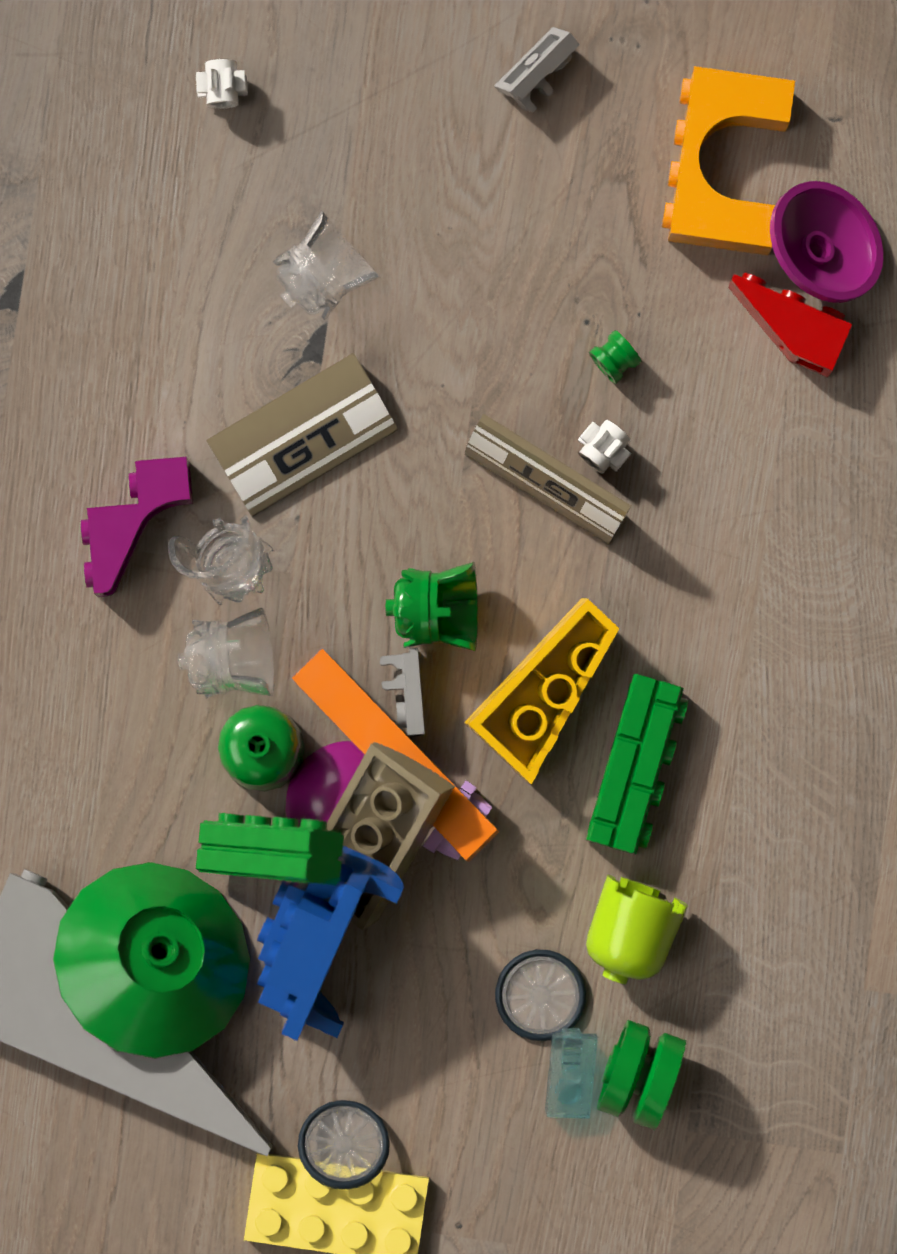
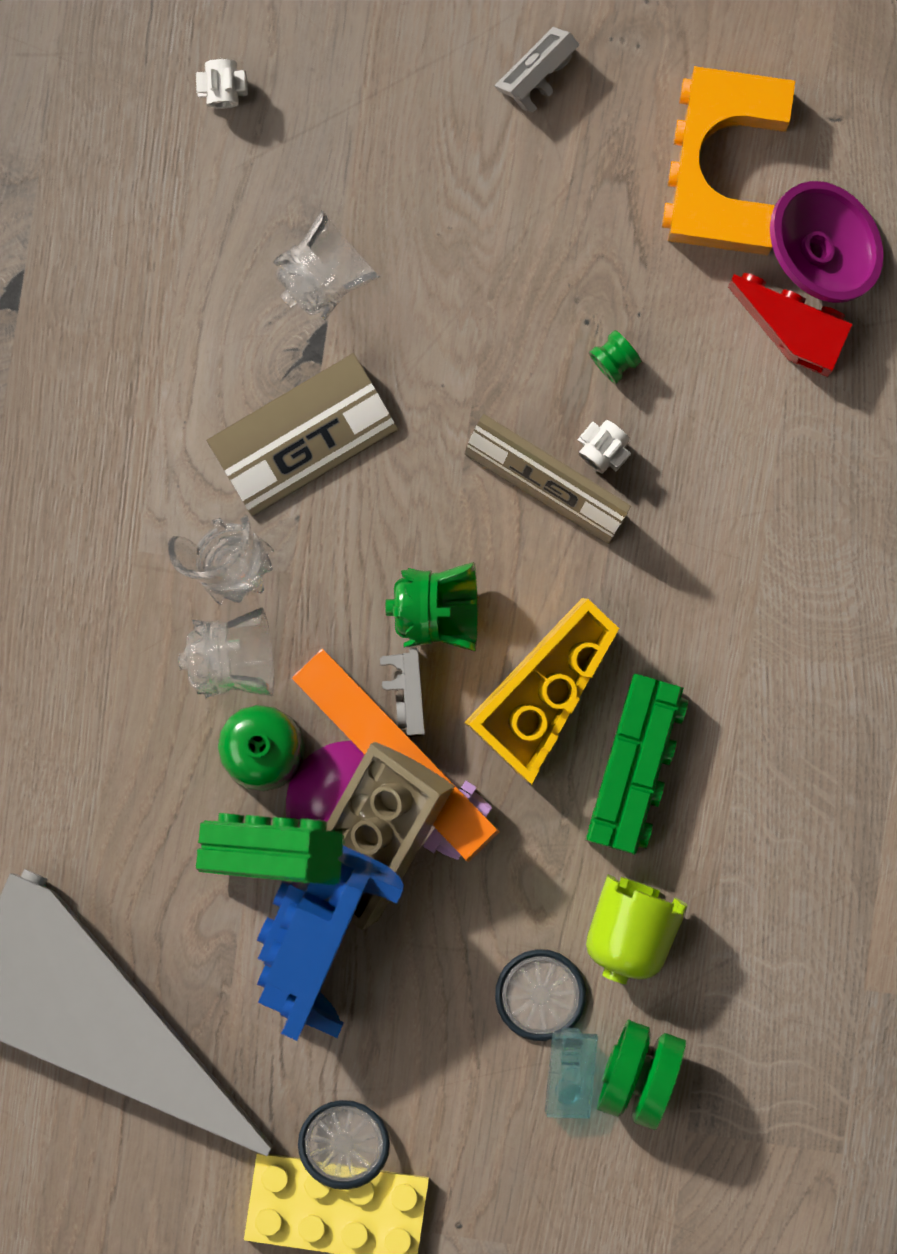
(117, 529): magenta arch -> none
(126, 992): green dish -> none

